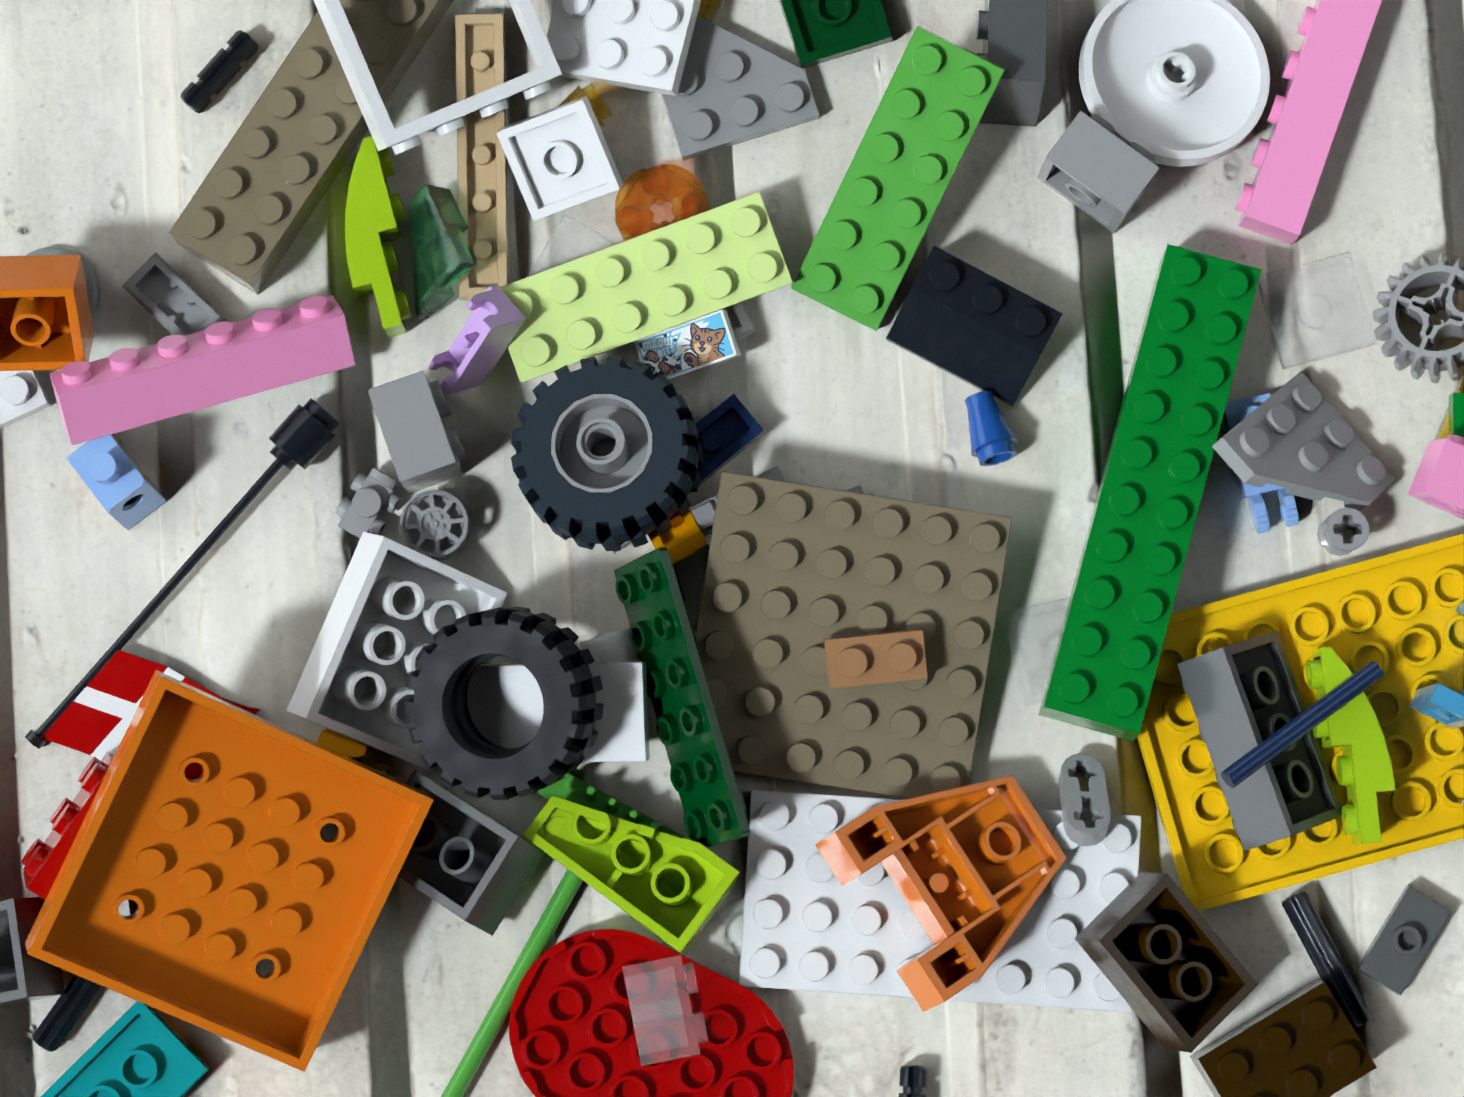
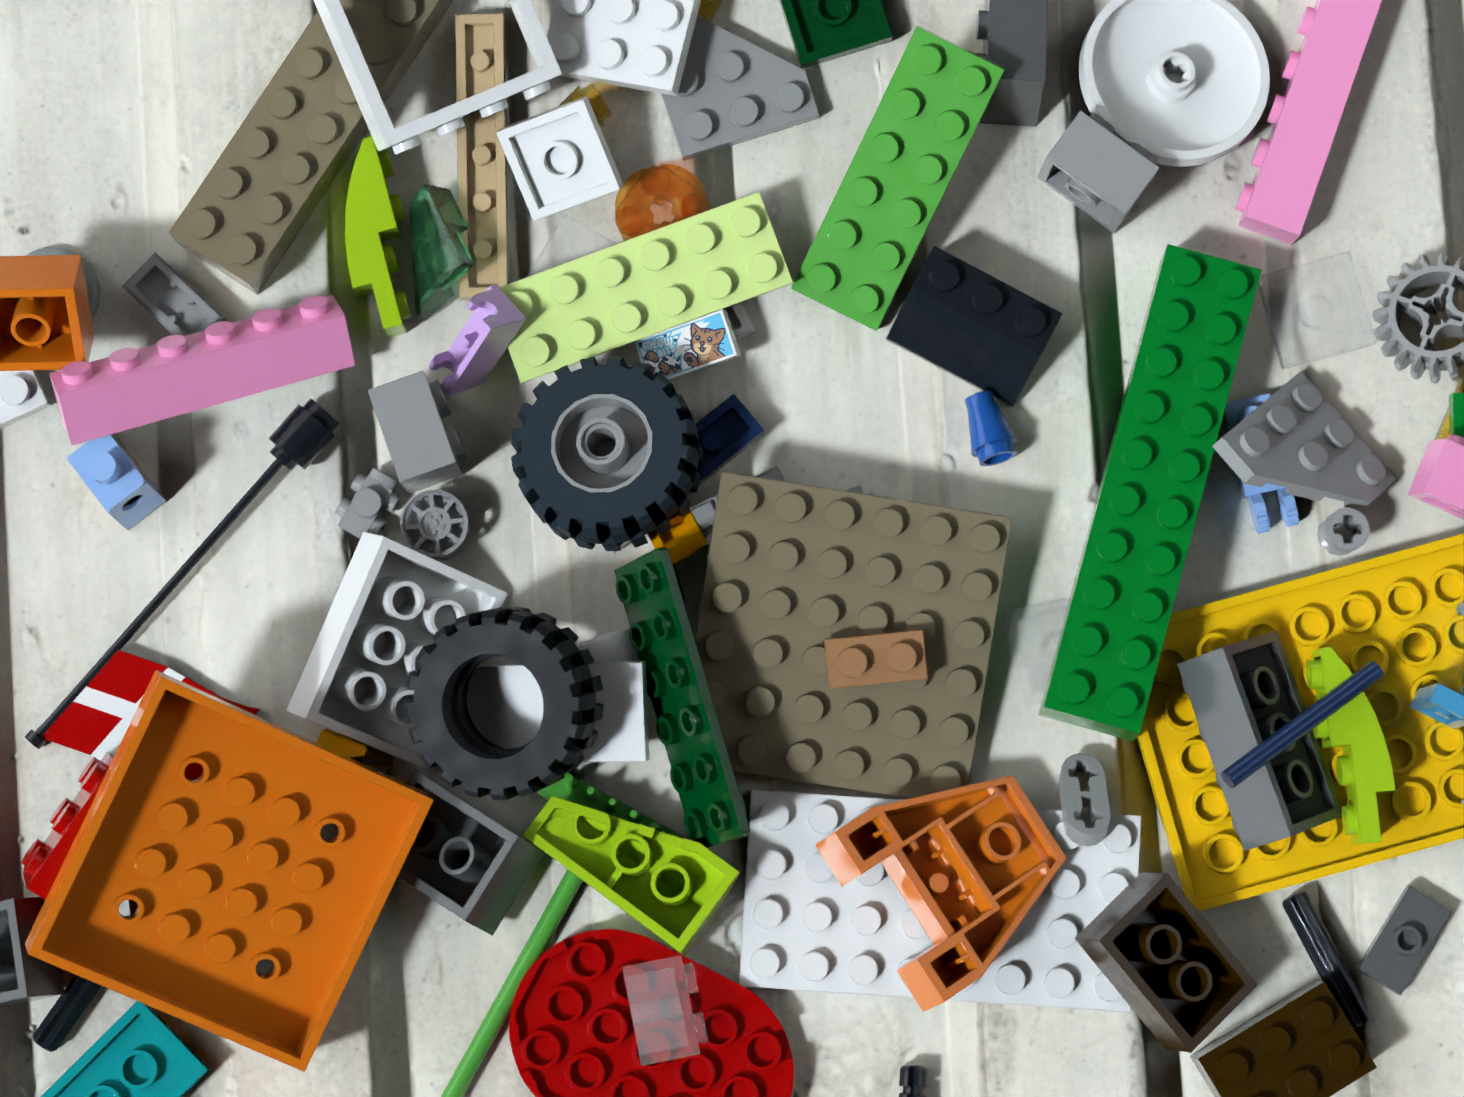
(219, 71): black axle -> none

